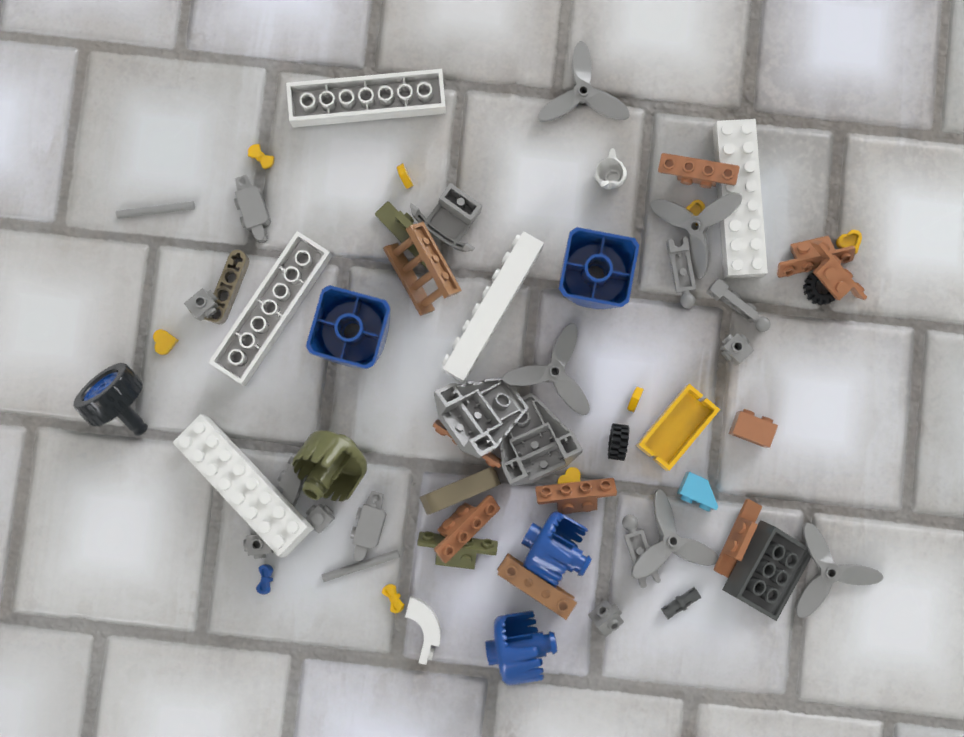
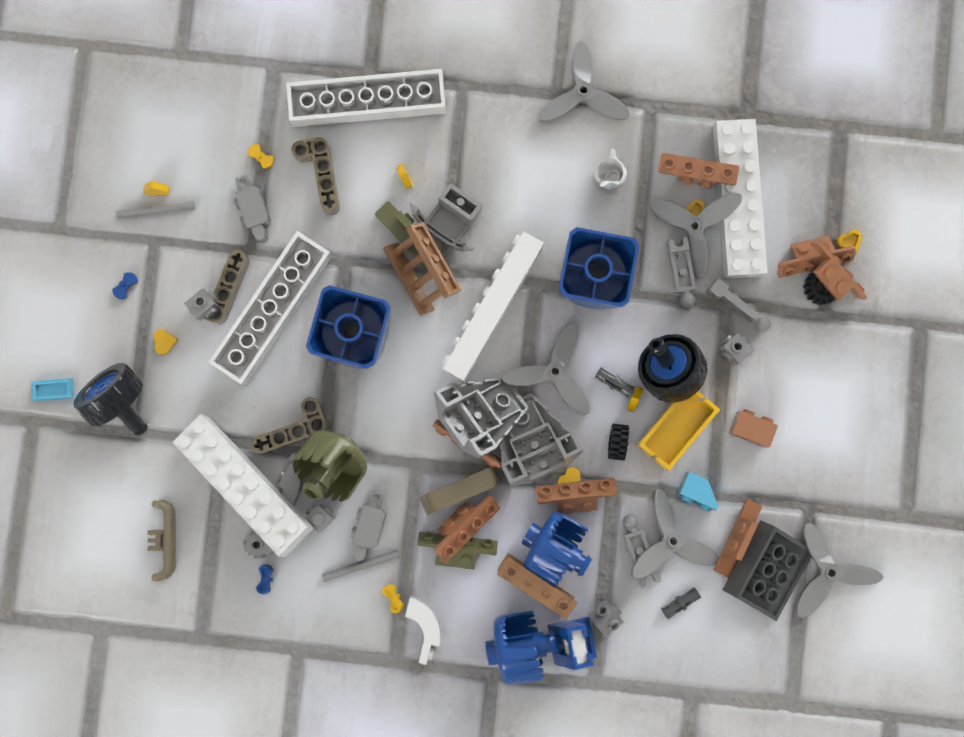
(52, 389): none -> medium azure tile
(120, 291): none -> blue piece
(154, 188): none -> yellow tile
(165, 539): none -> dark tan piece
(288, 431): none -> dark tan beam
(321, 176): none -> dark tan beam
(574, 643): none -> blue brick
(614, 382): none -> dark grey pin
(672, 368): none -> black wheel

